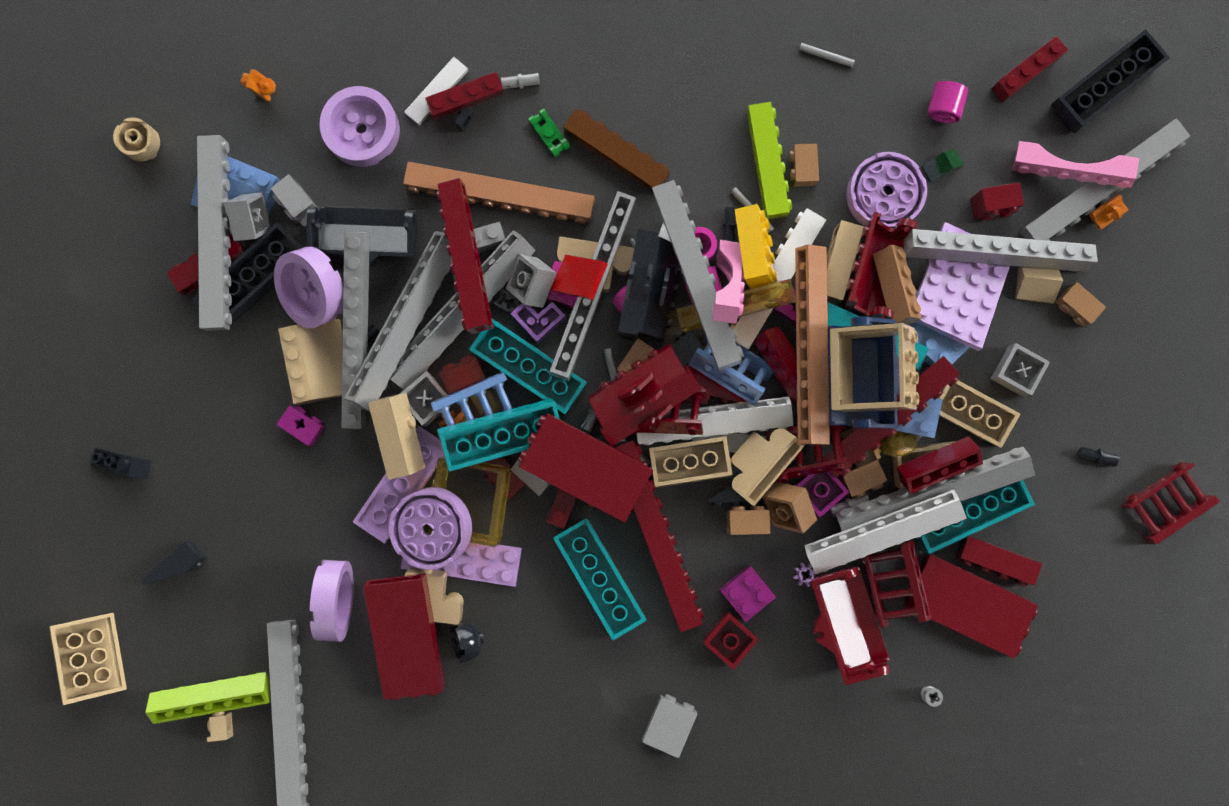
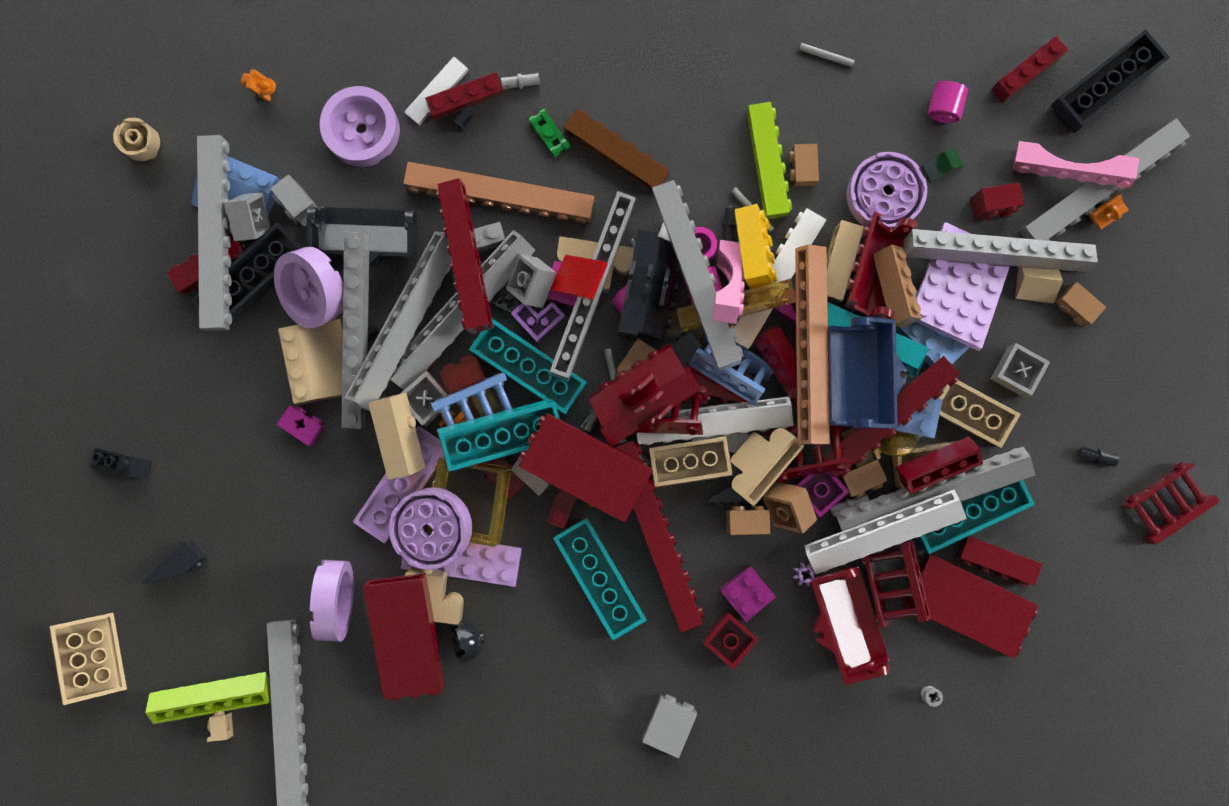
(842, 367): tan window -> none

